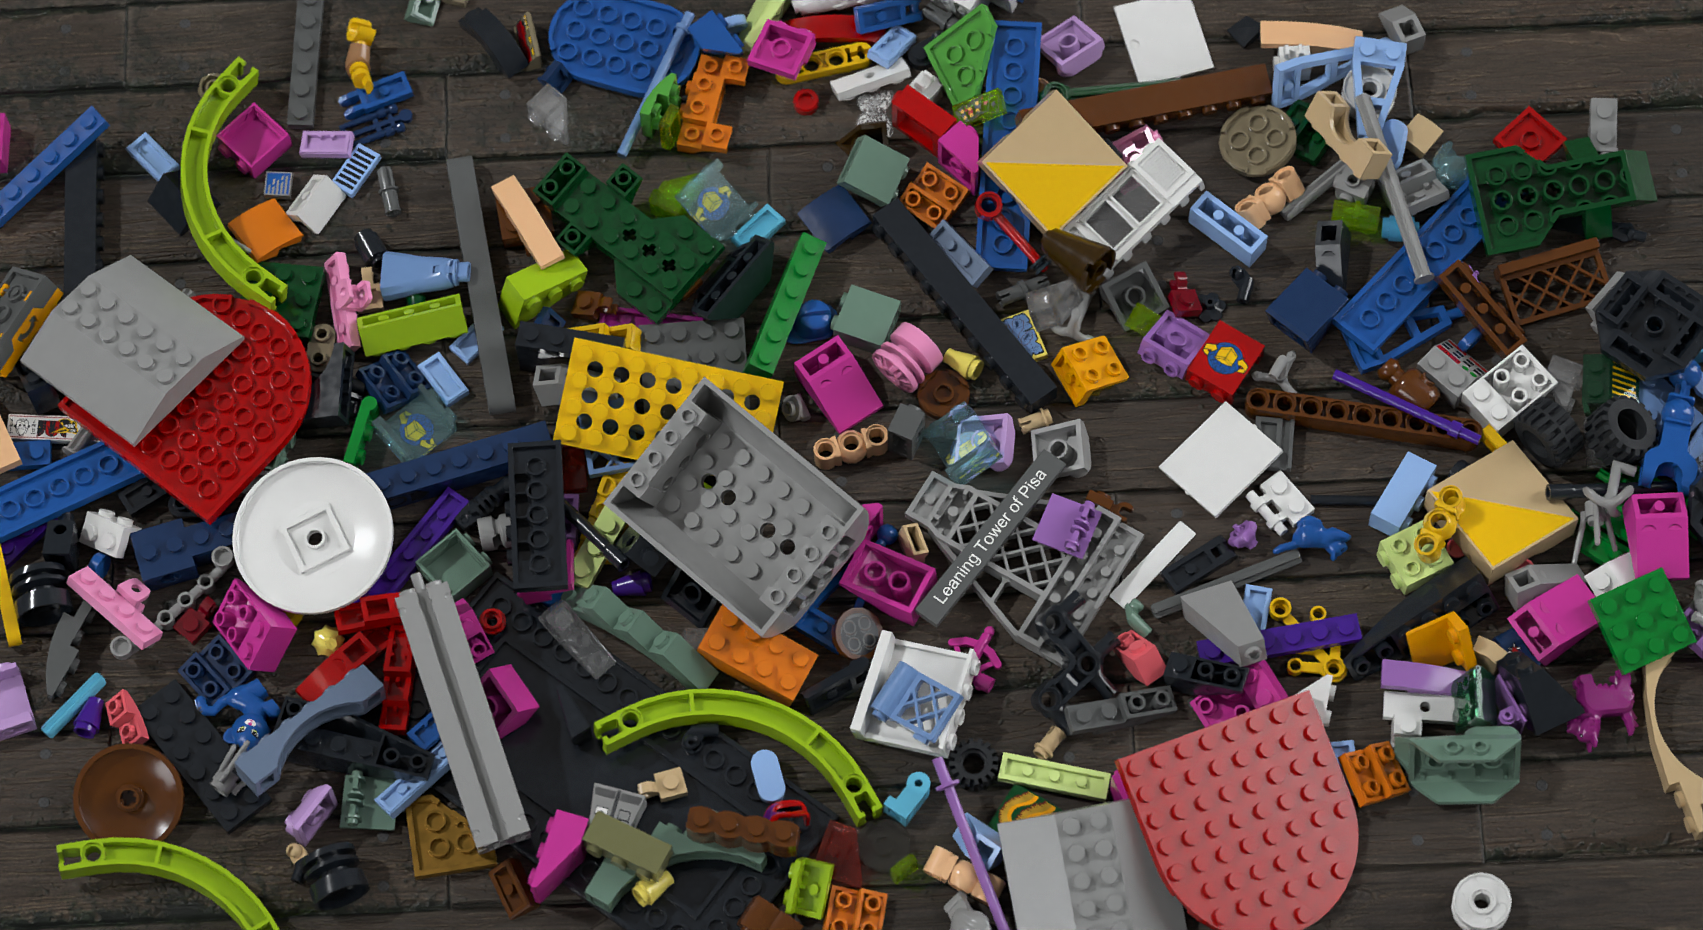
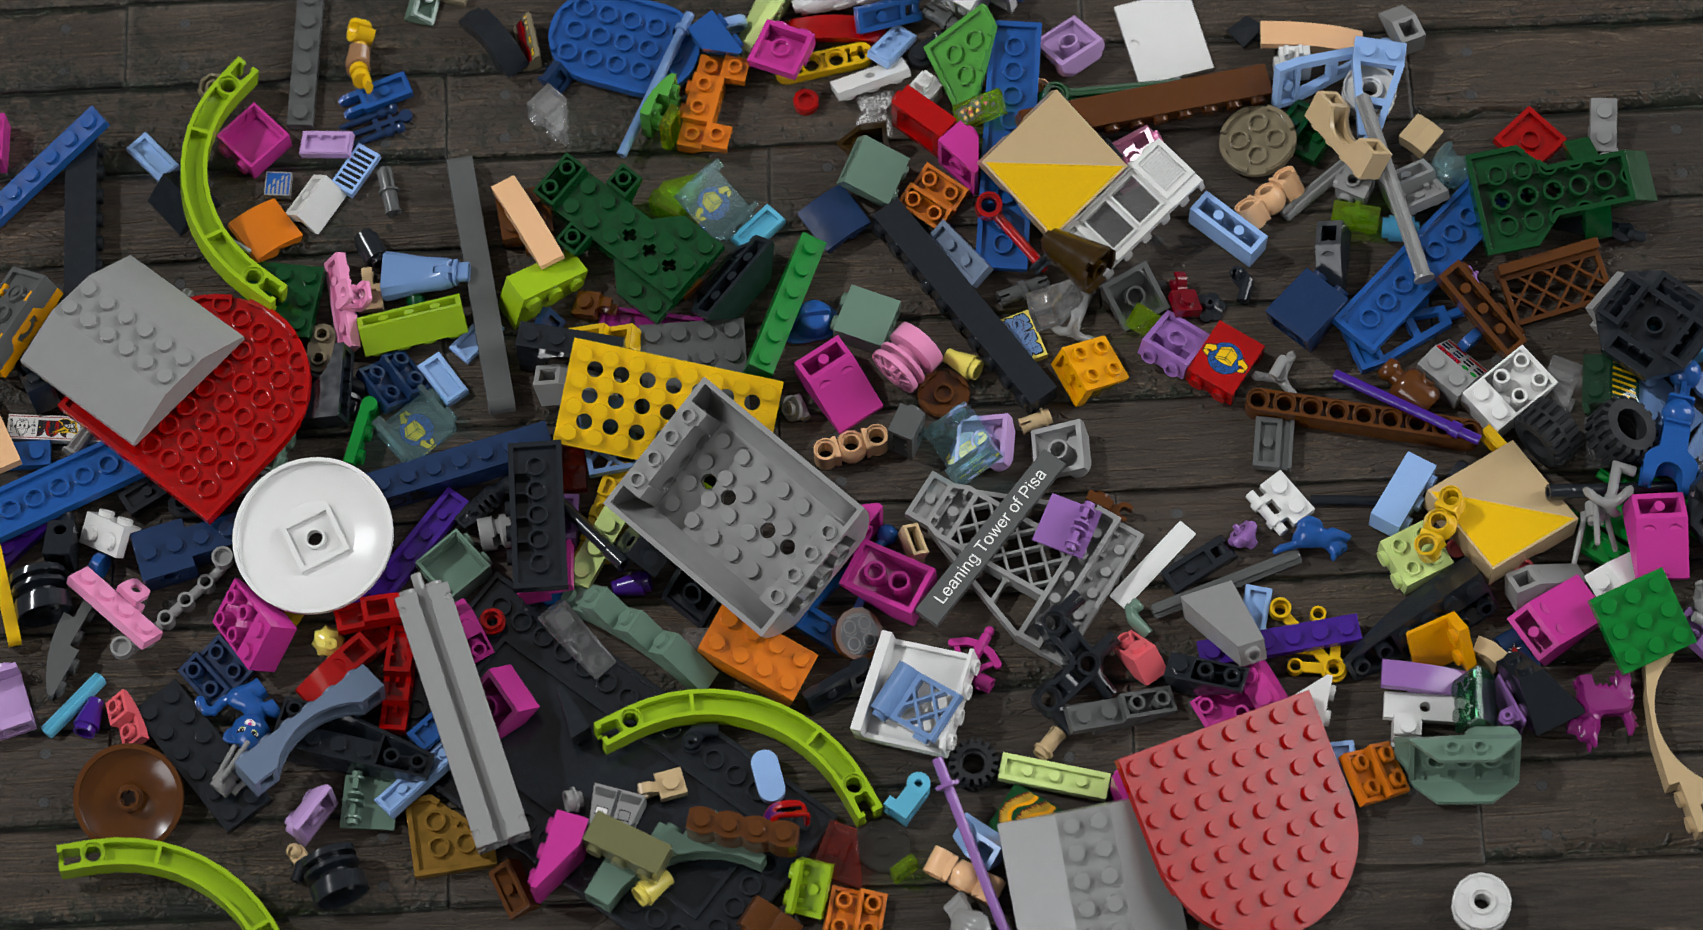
(194, 624): dark red plate -> none
(573, 800): none -> light grey plate
(1220, 459): white piece -> none
(1395, 135): light blue tile -> none

